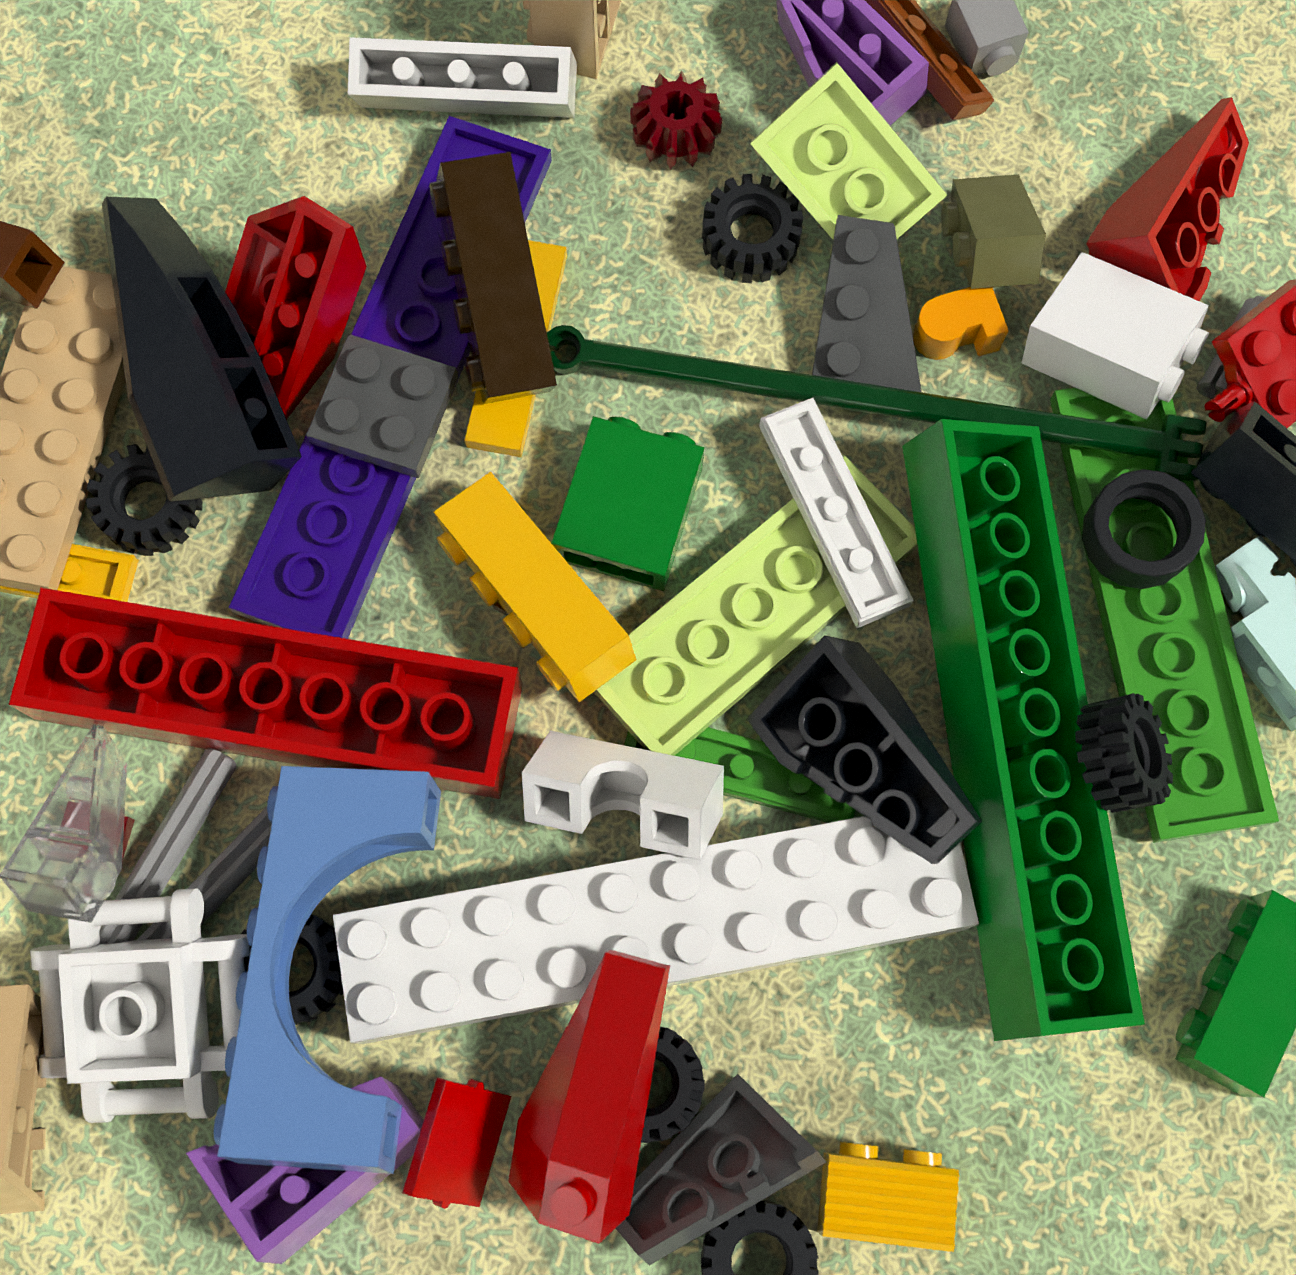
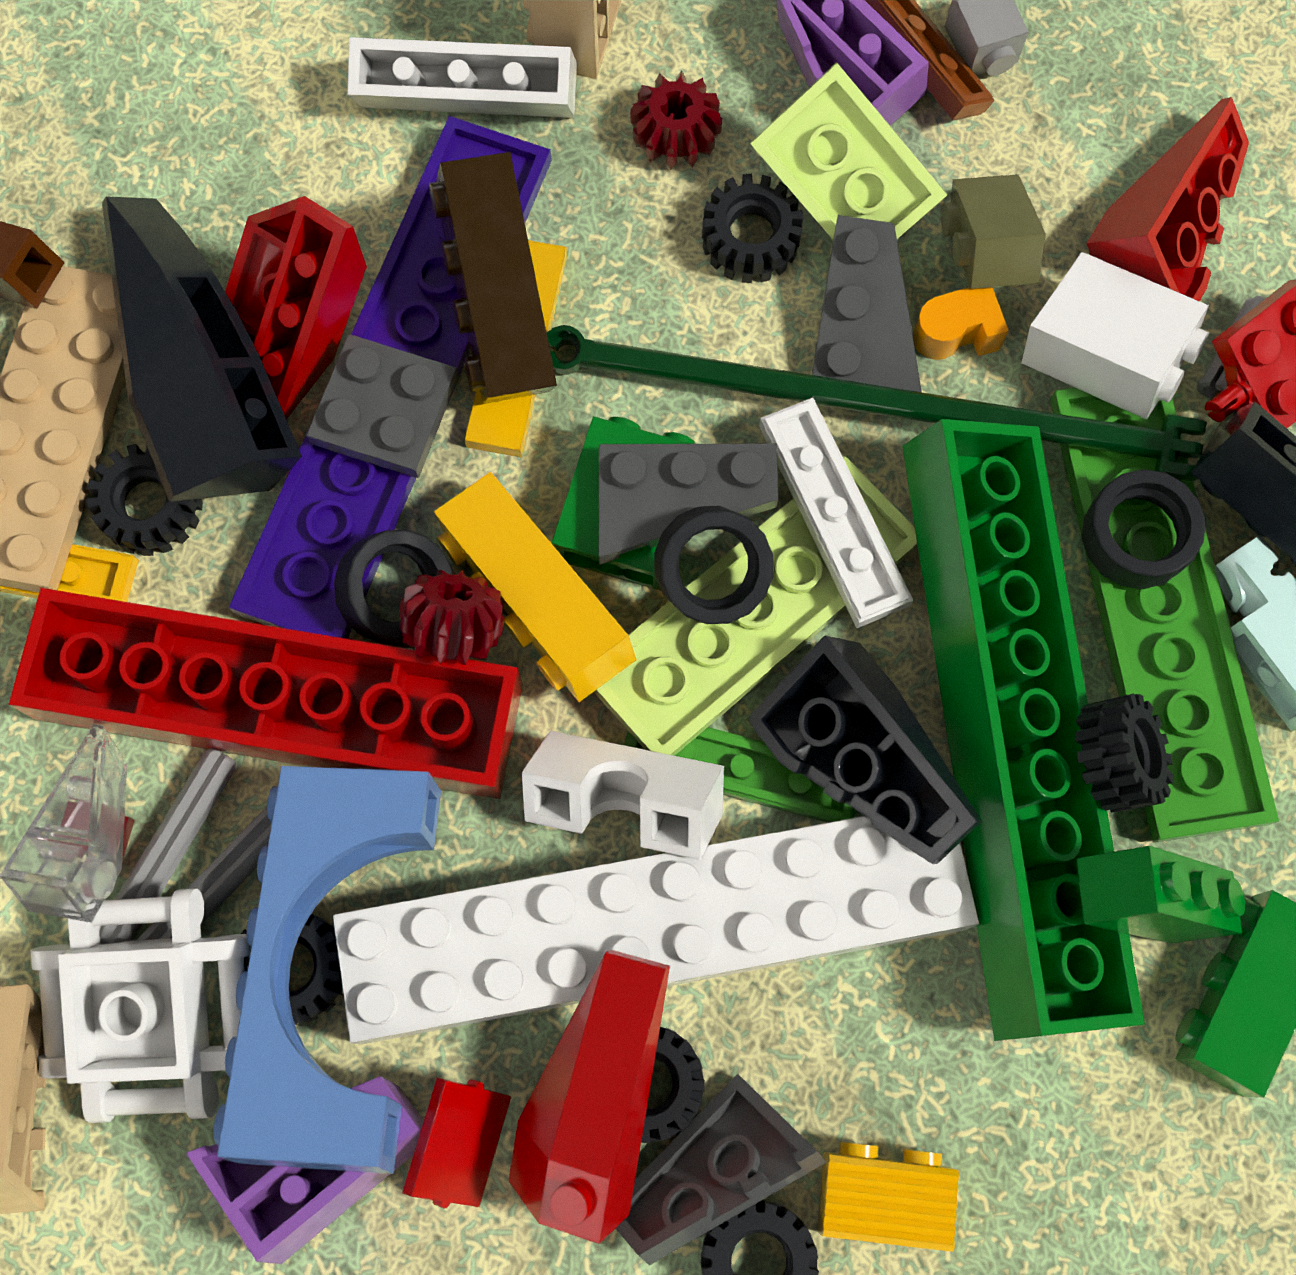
(351, 569): none -> black tyre
(451, 616): none -> dark red gear
(654, 483): none -> dark grey wing
(745, 597): none -> black tyre
(1159, 895): none -> green brick

